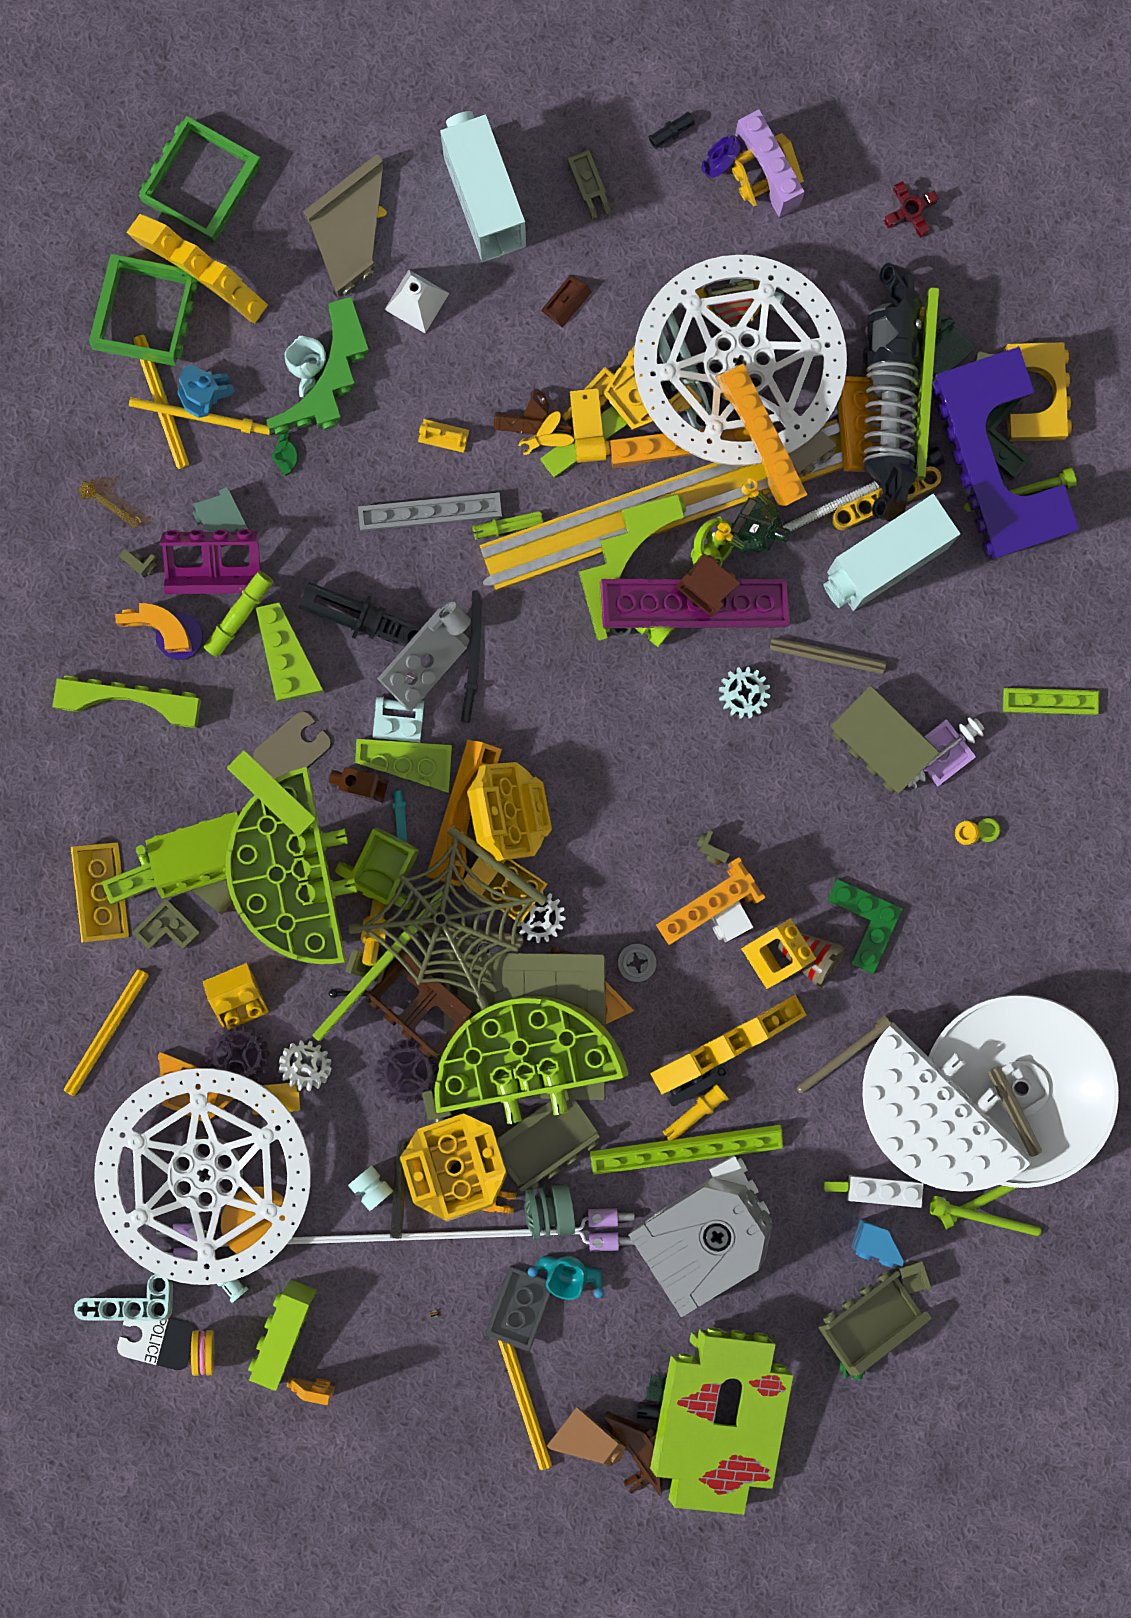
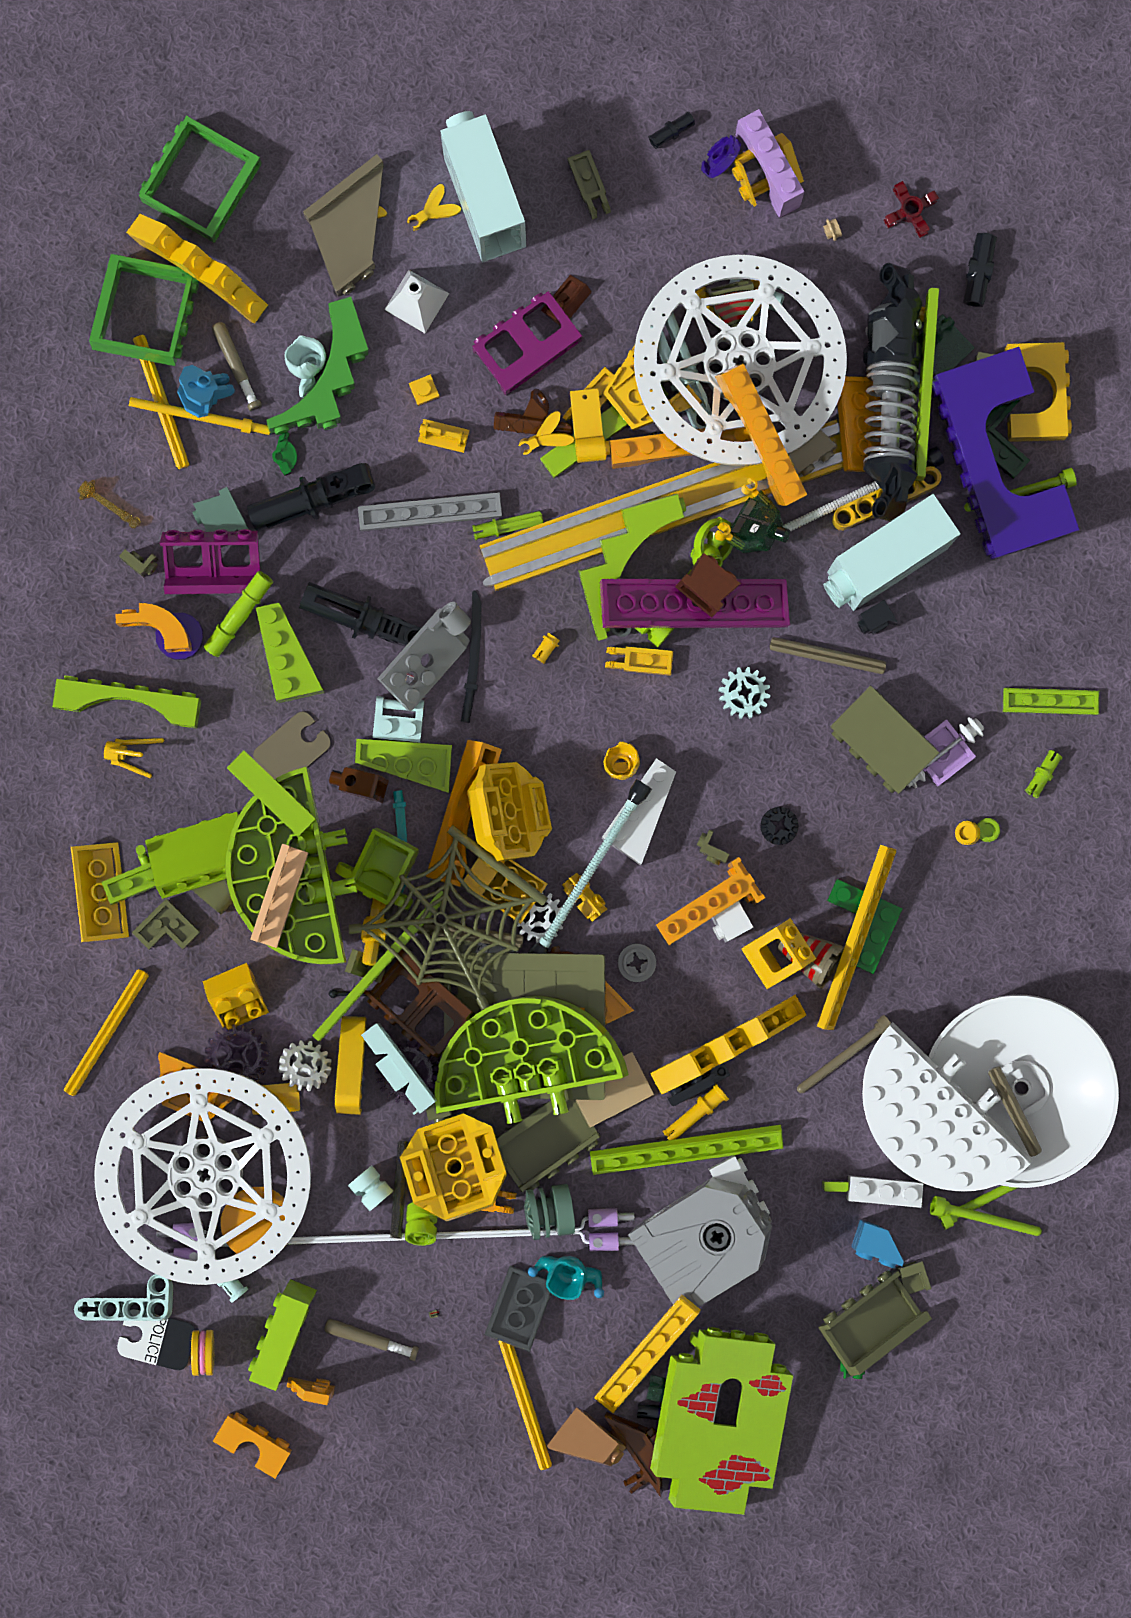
(116, 752): none -> yellow plant
(228, 348): none -> dark tan piece
(272, 1452): none -> light orange arch
(279, 896): none -> light nougat fence
(311, 497): none -> black piece
(350, 1065): none -> yellow beam
(364, 1337): none -> dark tan piece
(398, 1069): none -> light aqua piece
(420, 1226): none -> lime wheel
(424, 390): none -> yellow plate
(433, 210): none -> yellow piece
(536, 353): none -> magenta window
(546, 648): none -> yellow pin
(592, 903): none -> yellow hinge
(619, 1094): none -> tan tile
(621, 770): none -> yellow hair
(637, 794): none -> light aqua hose
(639, 827): none -> white wedge
(642, 660): none -> yellow hinge
(647, 1353): none -> yellow tile
(768, 829): none -> black gear
(832, 229): none -> tan plate
(856, 938): none -> yellow tile
(876, 618): none -> black window
(980, 269): none -> black piece
(1043, 774): none -> lime pin

